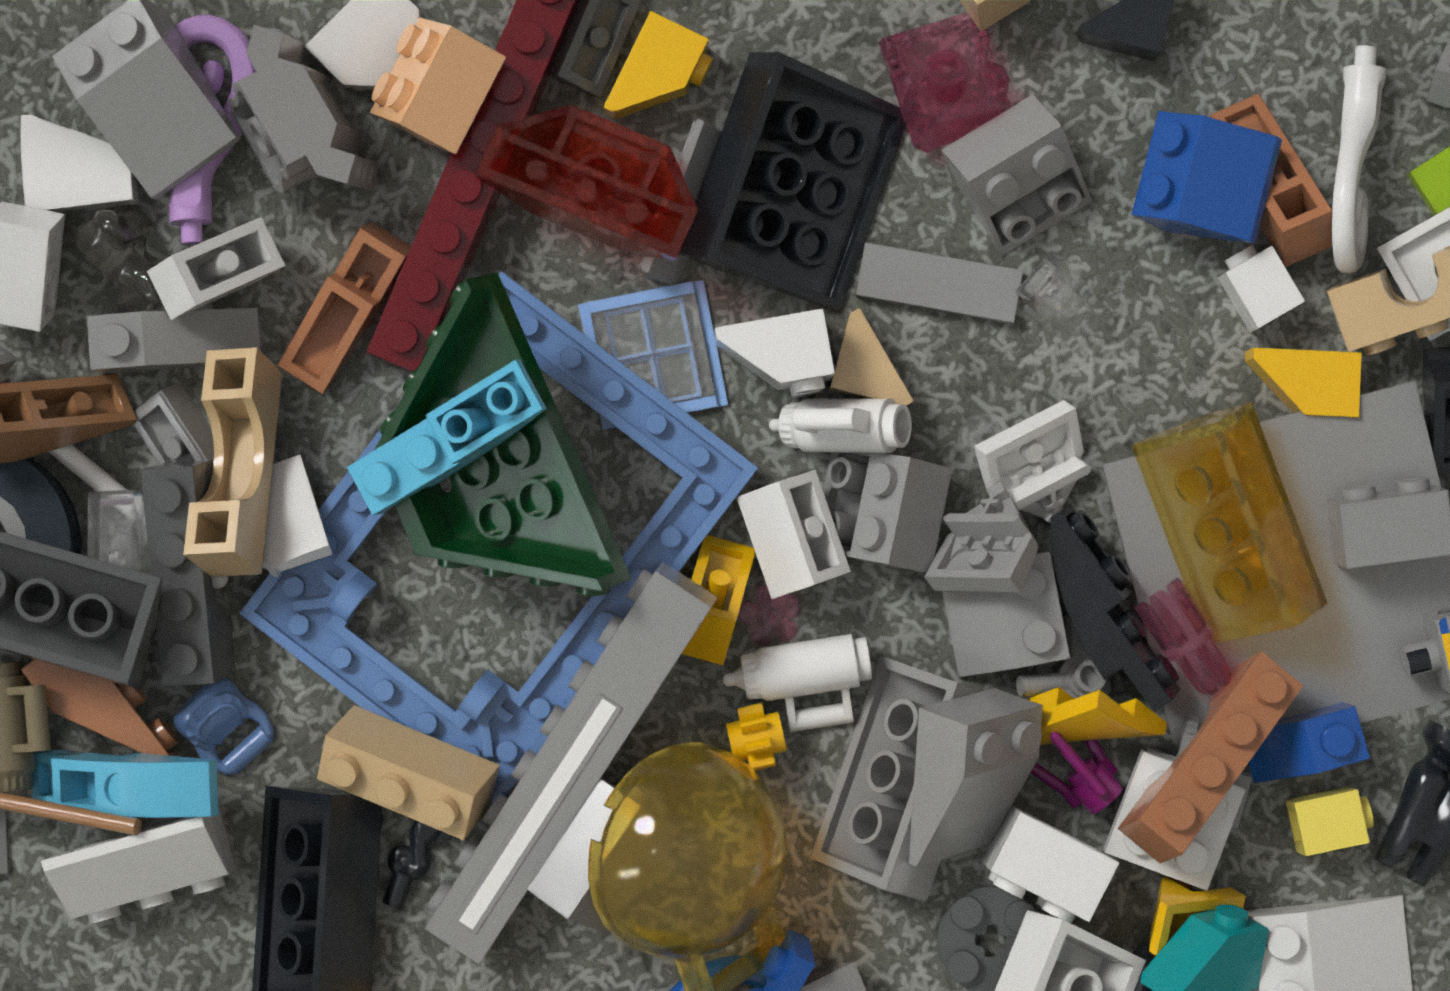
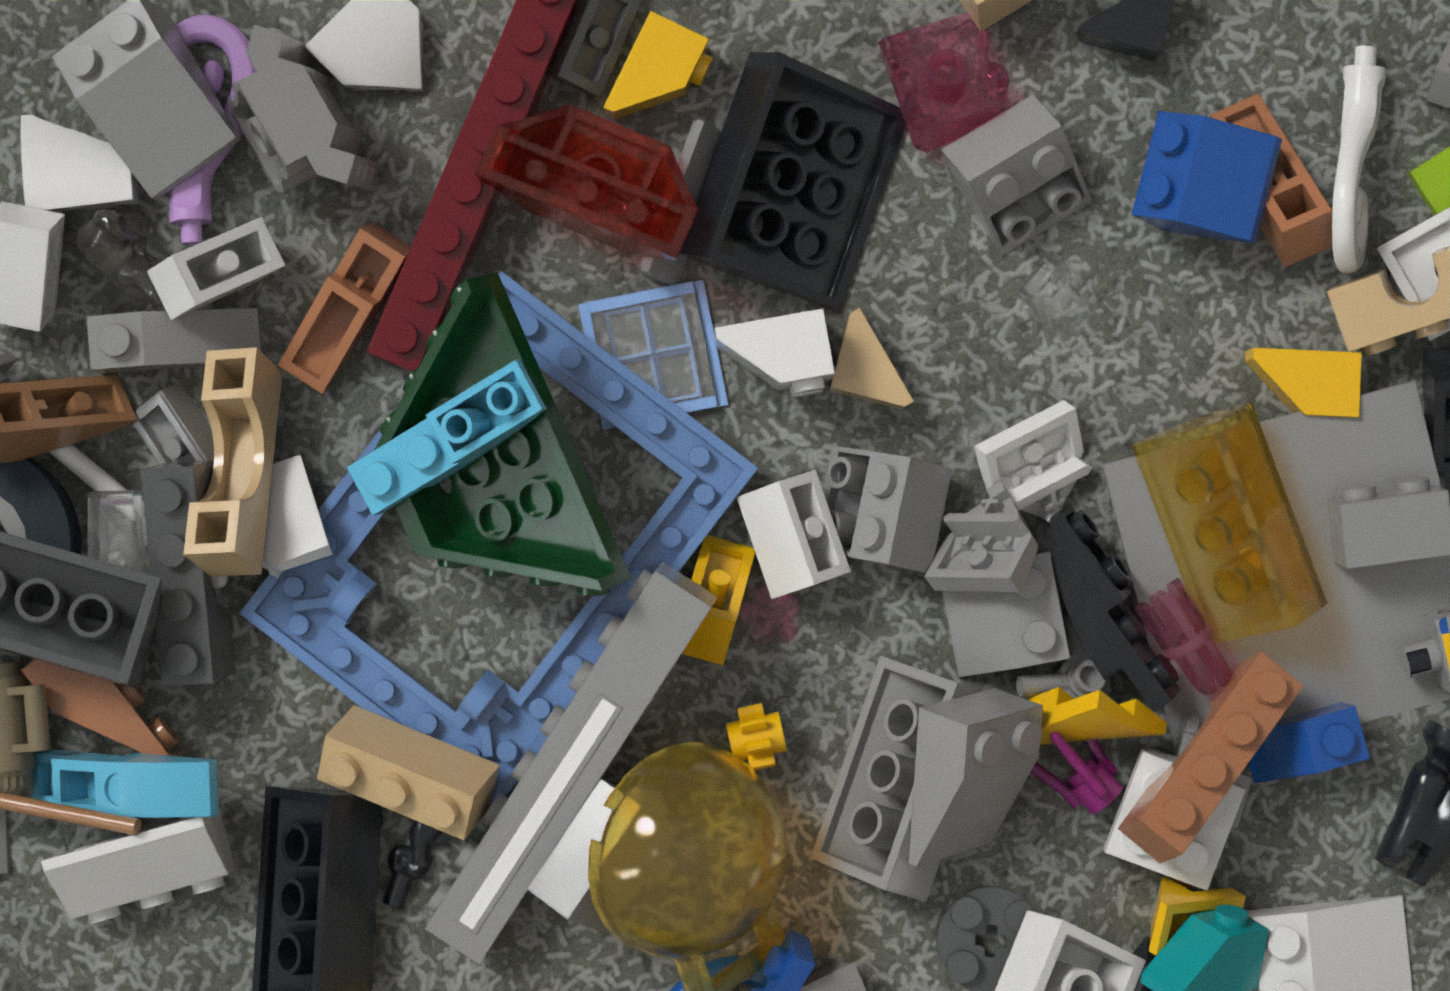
(214, 715): medium blue piece -> none
(436, 83): light nougat brick -> none
(806, 670): white piece -> none
(844, 425): white piece -> none
(939, 283): light grey tile -> none
(1050, 864): white brick -> none
(1259, 286): white brick -> none
(1329, 820): light yellow brick -> none

